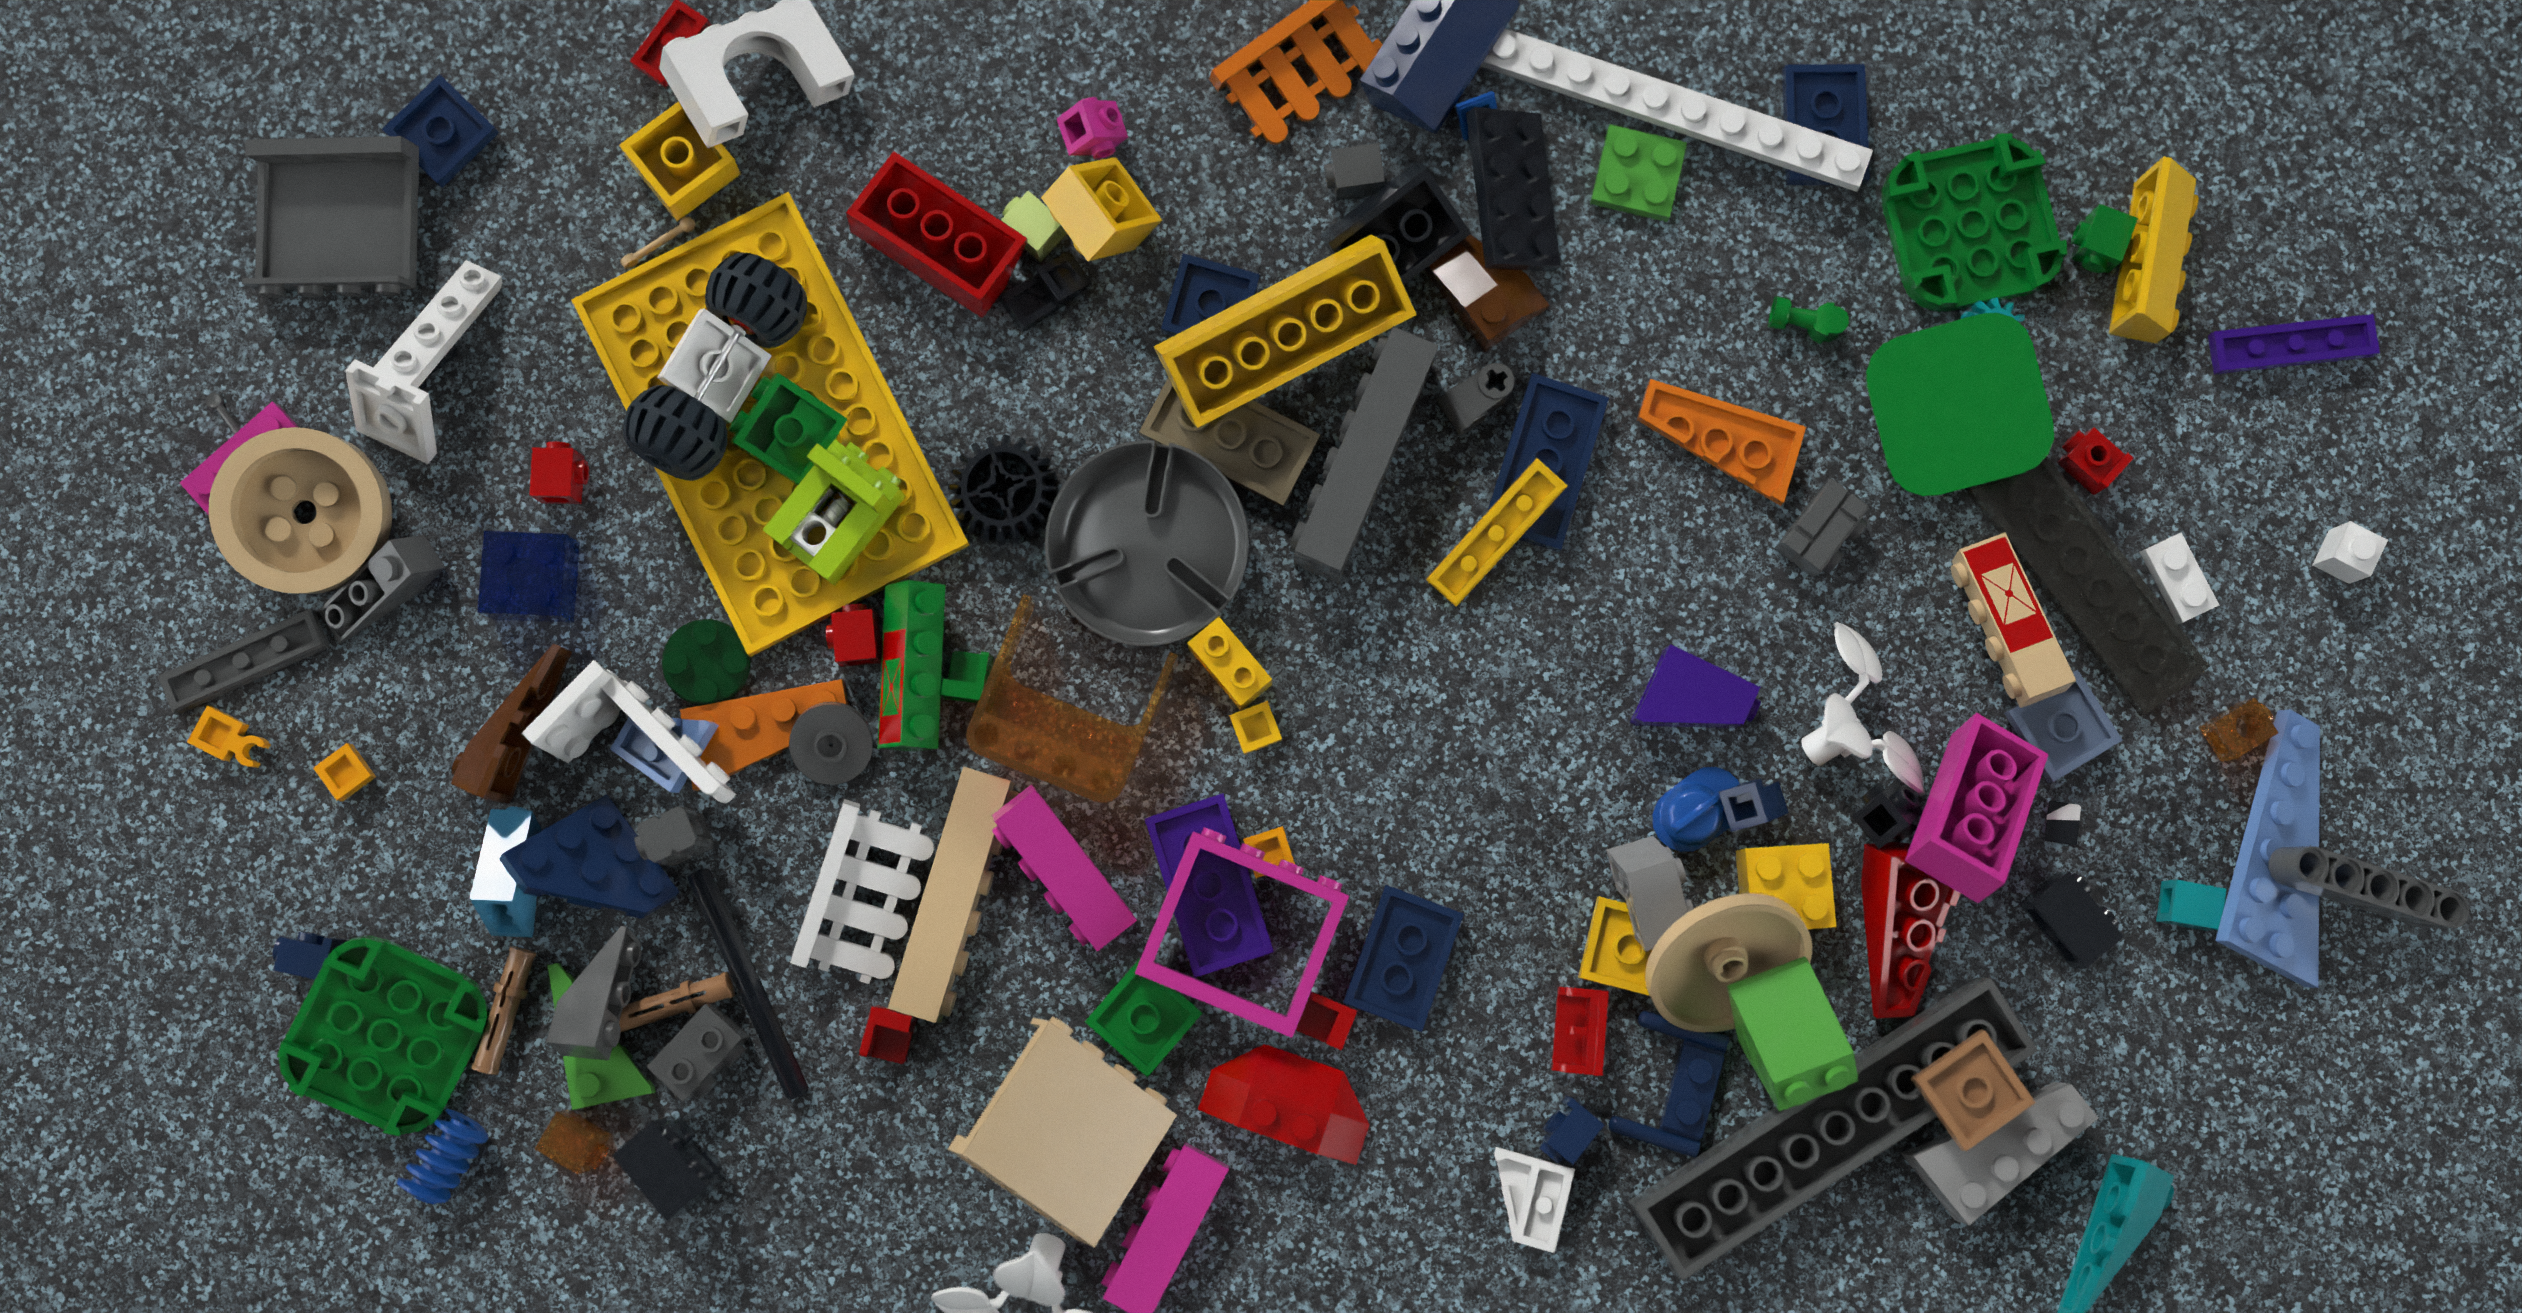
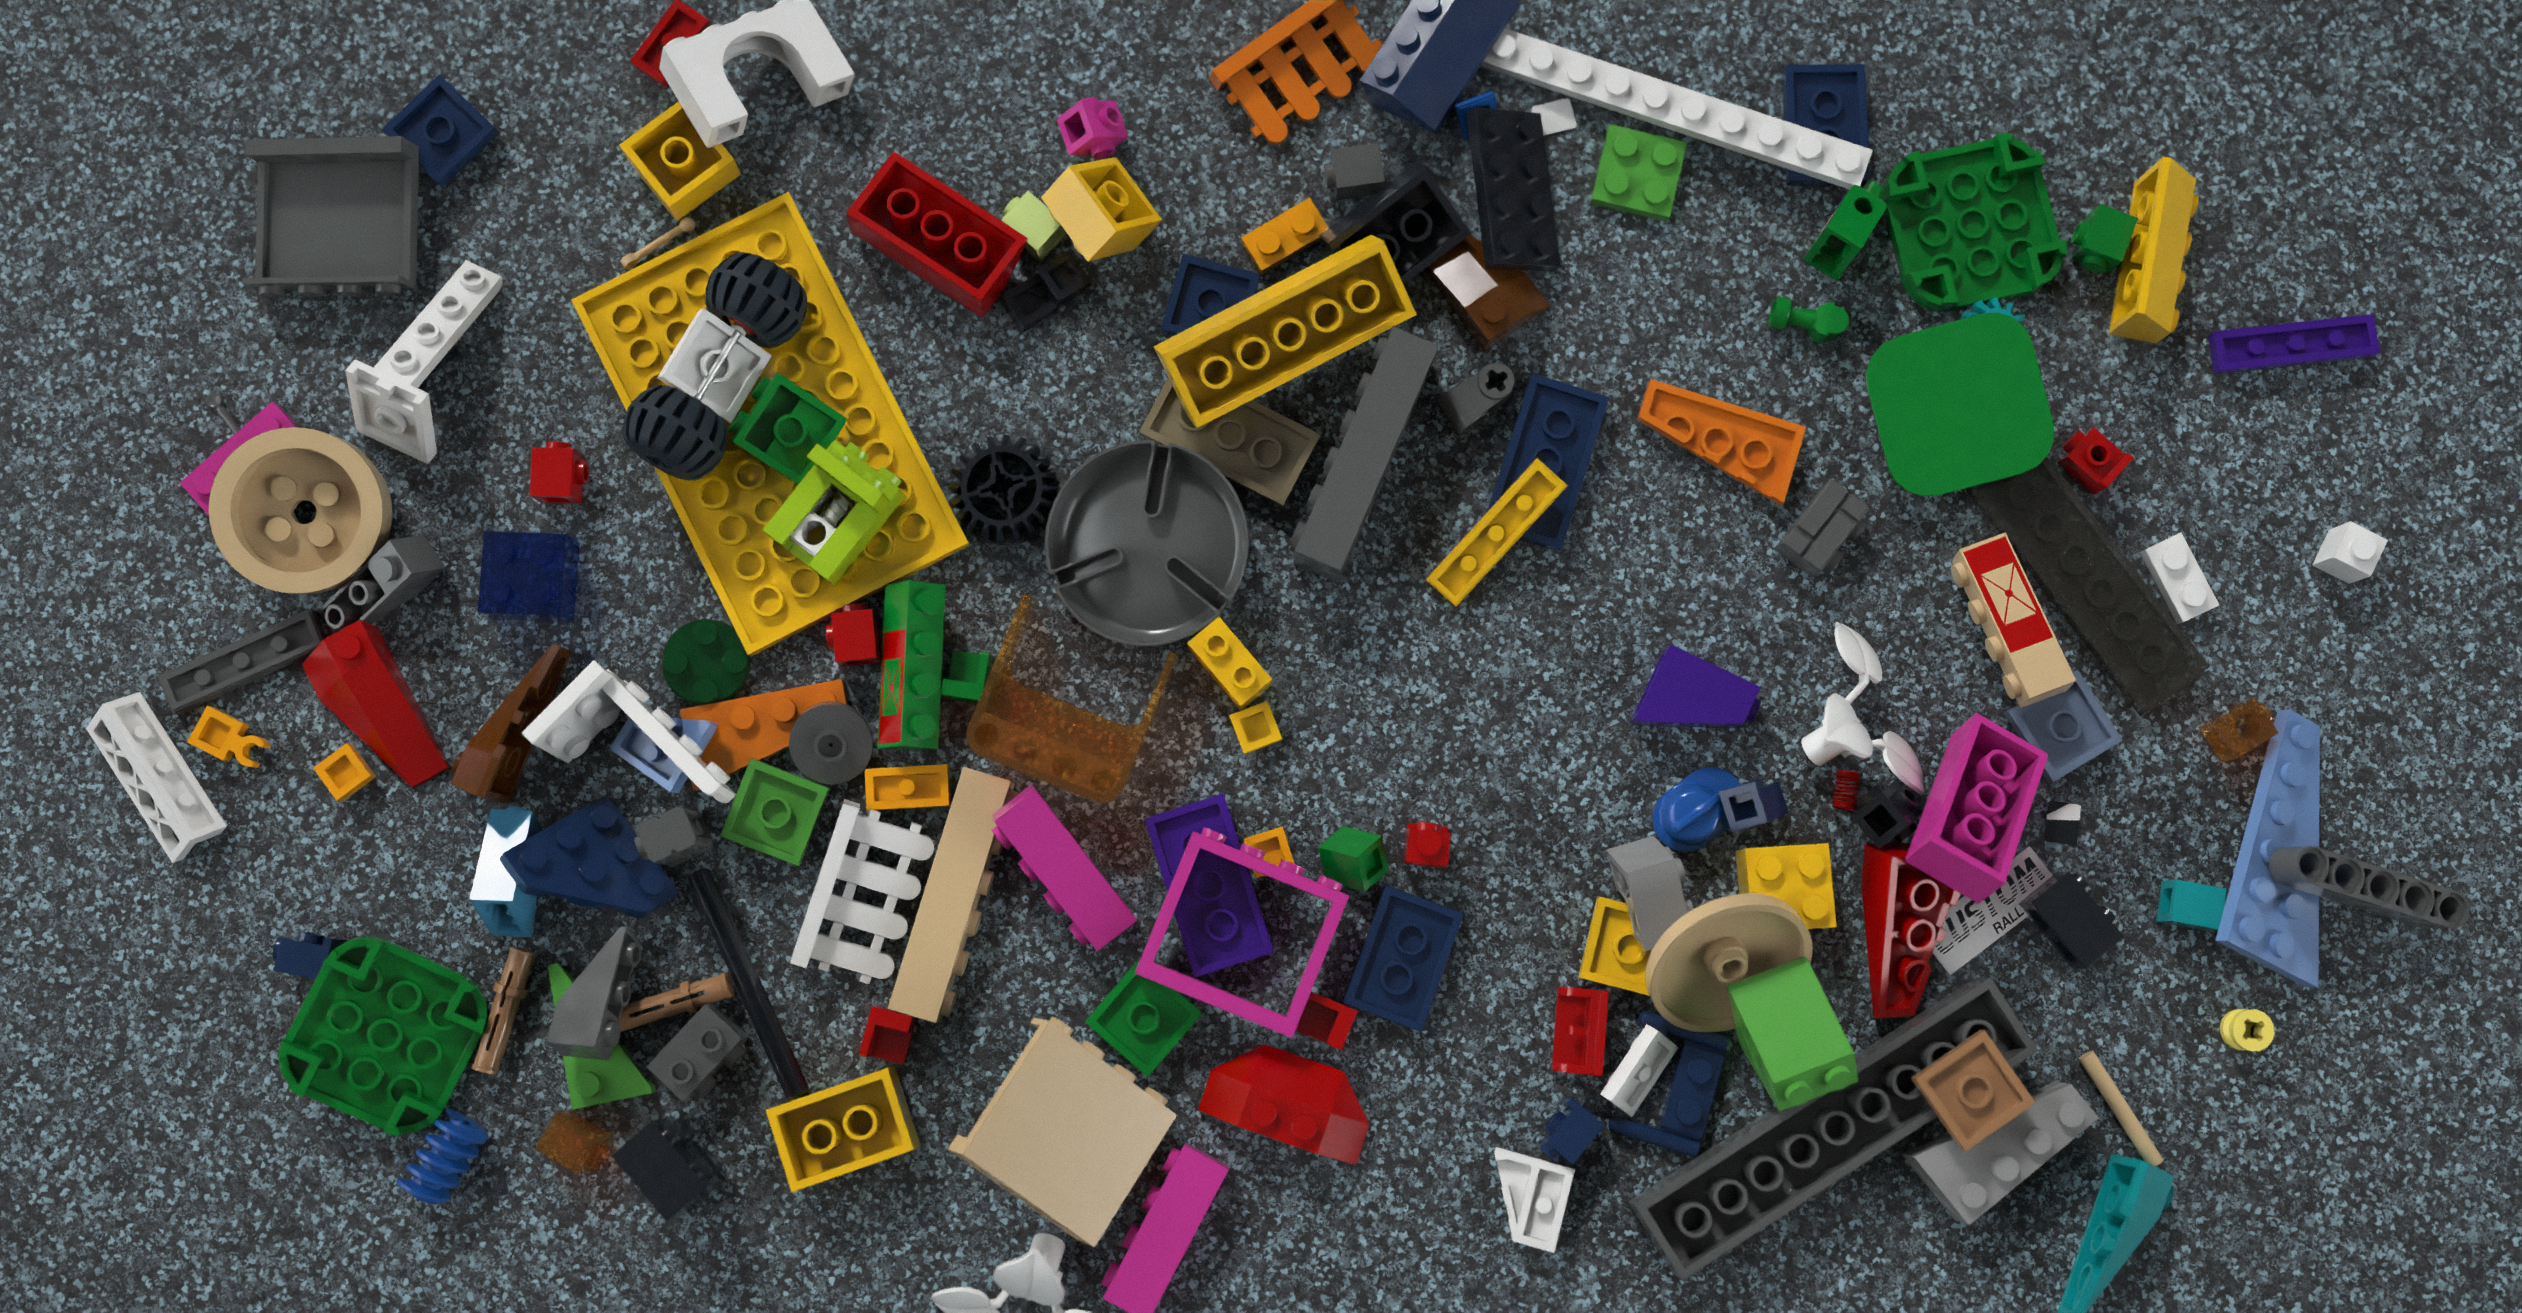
(156, 773): none -> white fence
(369, 694): none -> red wedge
(775, 812): none -> bright green plate
(843, 1128): none -> yellow brick
(908, 787): none -> light orange plate
(1284, 236): none -> light orange plate
(1354, 858): none -> green panel
(1427, 845): none -> red brick
(1556, 116): none -> white sticker
(1639, 1070): none -> white plate
(1846, 775): none -> red piece
(1851, 223): none -> green torso
(1976, 926): none -> white sticker
(2120, 1108): none -> tan bar
(2237, 1025): none -> light yellow wheel

